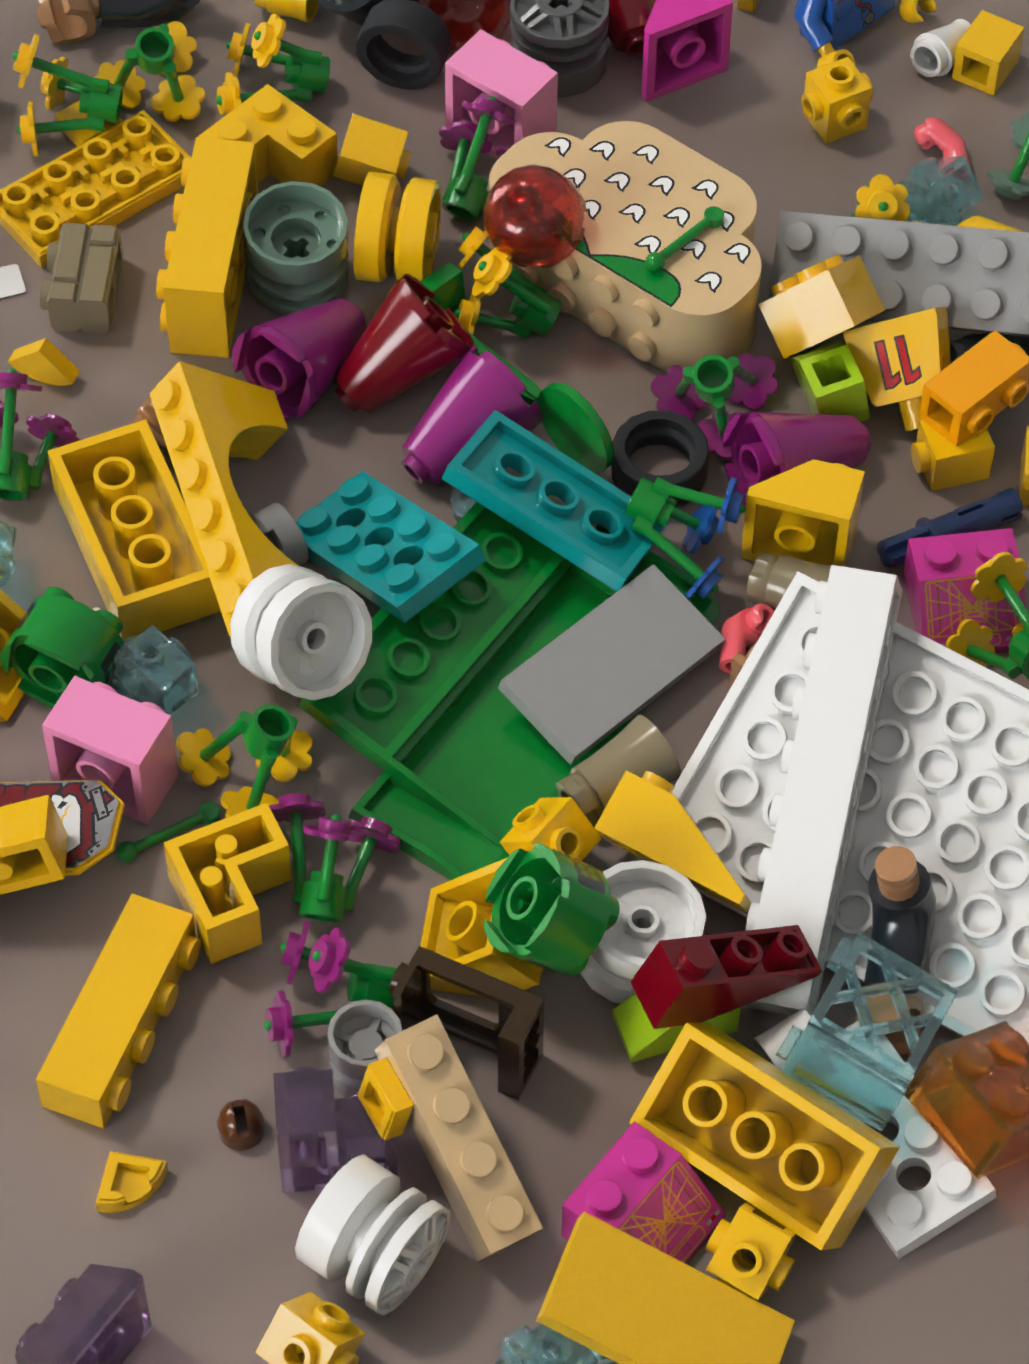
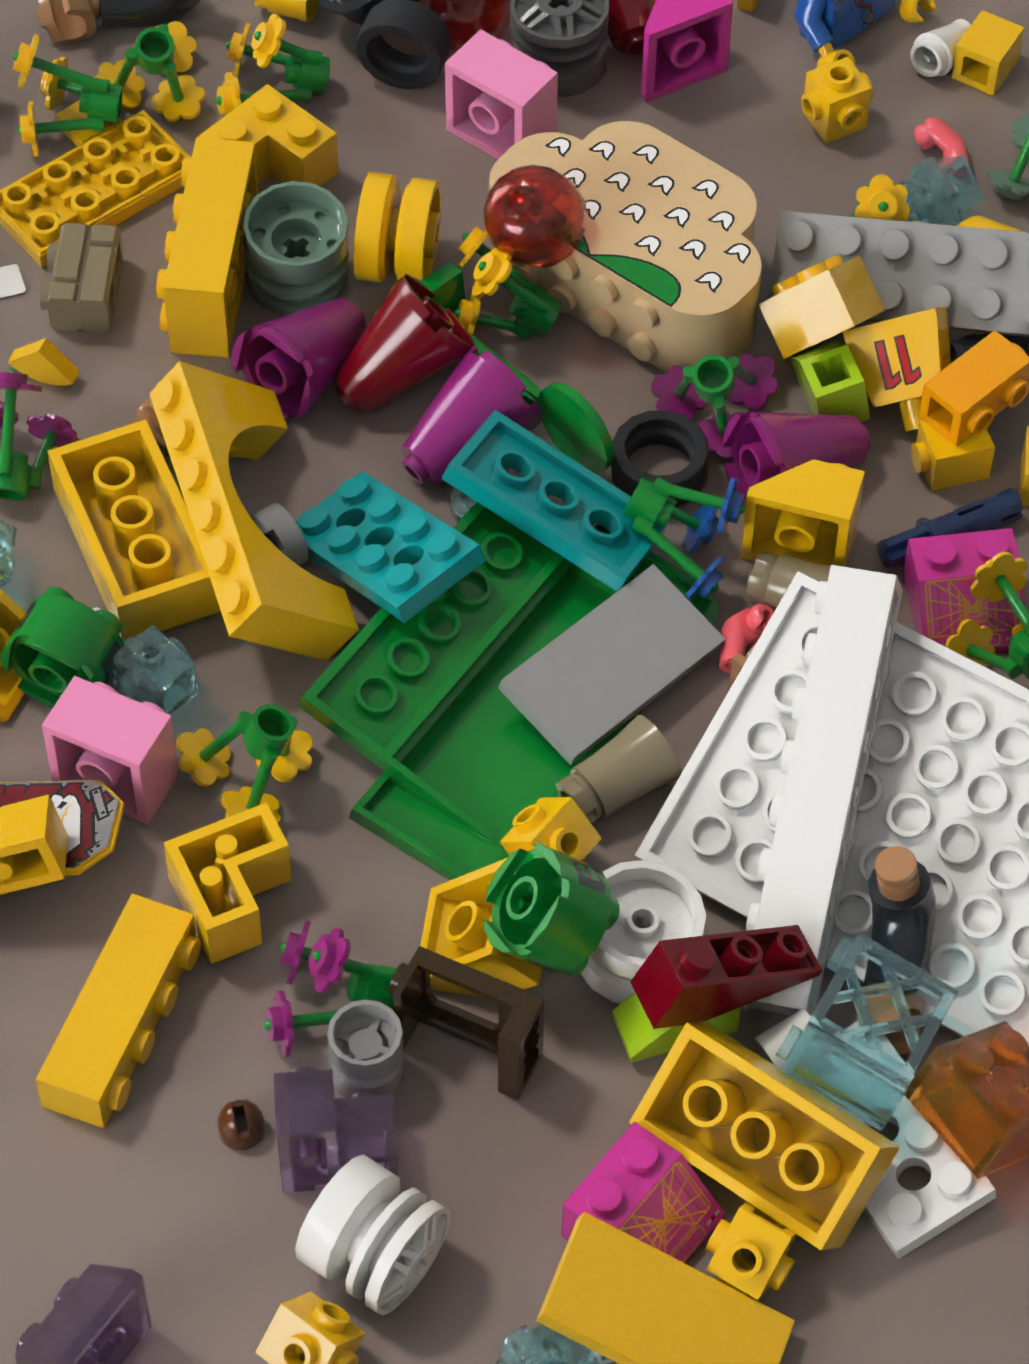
(129, 1181): yellow tile -> none
(207, 814): green hinge -> none
(301, 631): white wheel -> none
(324, 895): plant -> none
(372, 148): yellow brick -> none
(385, 1099): yellow tile -> none
(460, 1139): tan brick -> none
(467, 190): green plant -> none
(658, 829): yellow slope -> none
(712, 218): green hinge -> none

